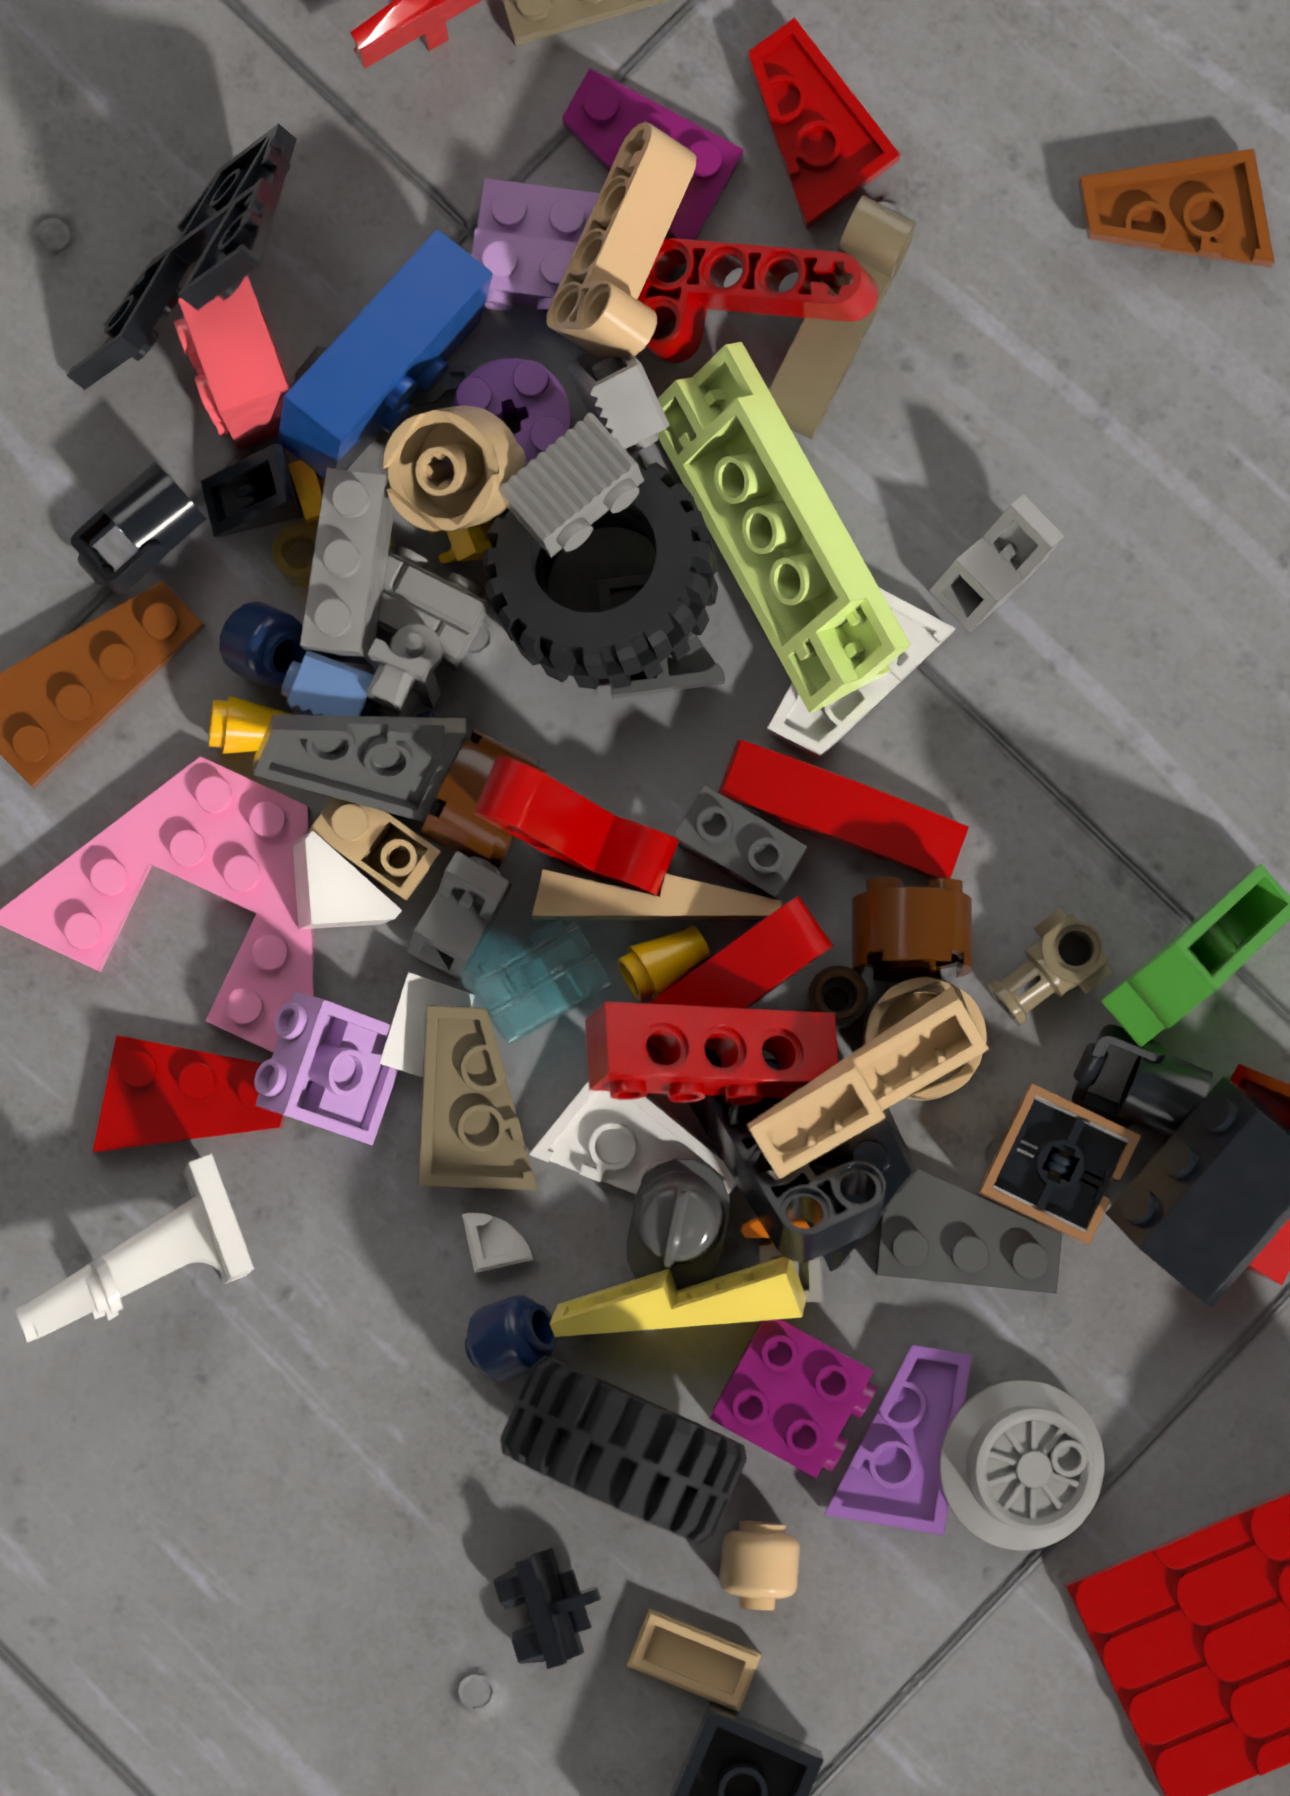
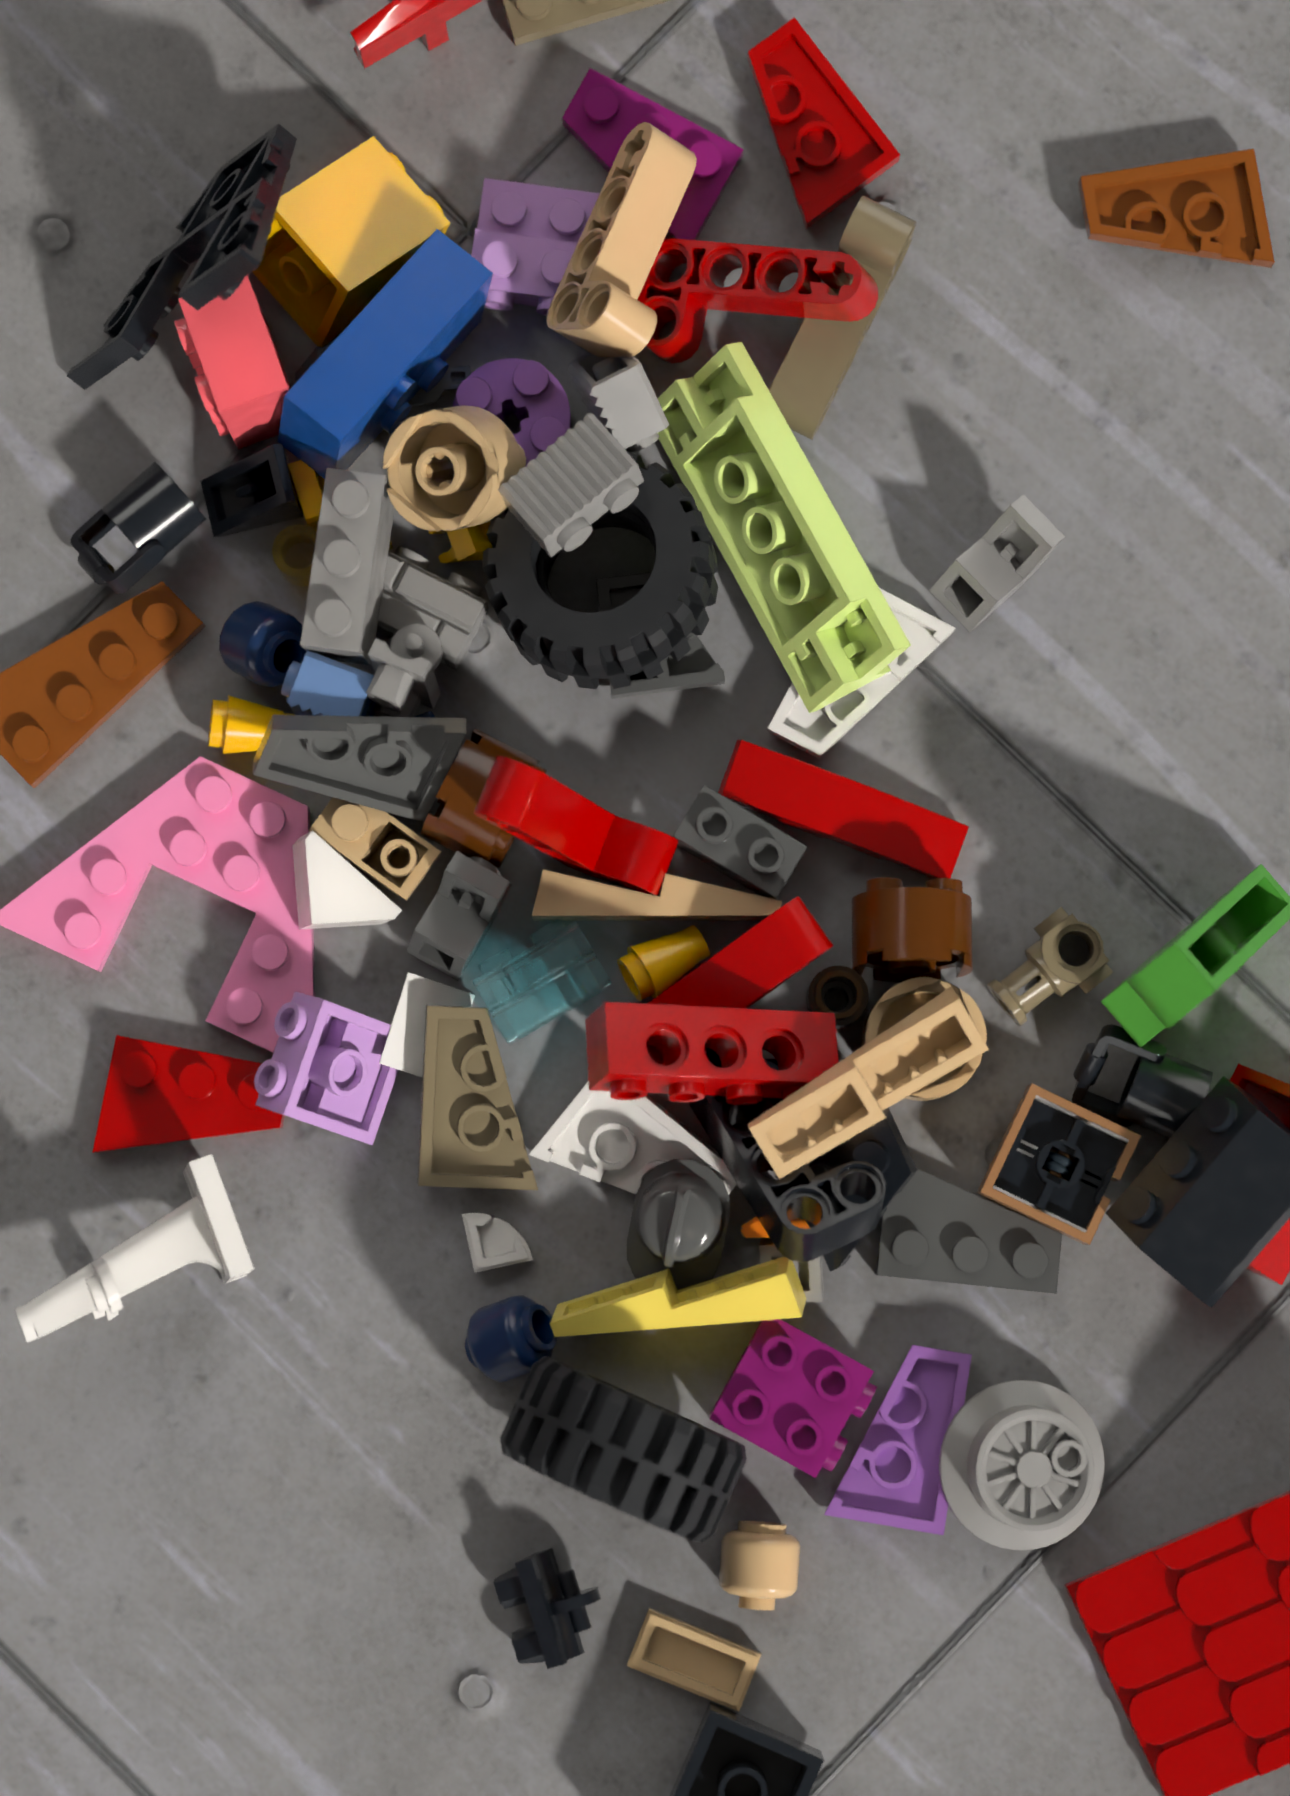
(345, 238): none -> yellow slope

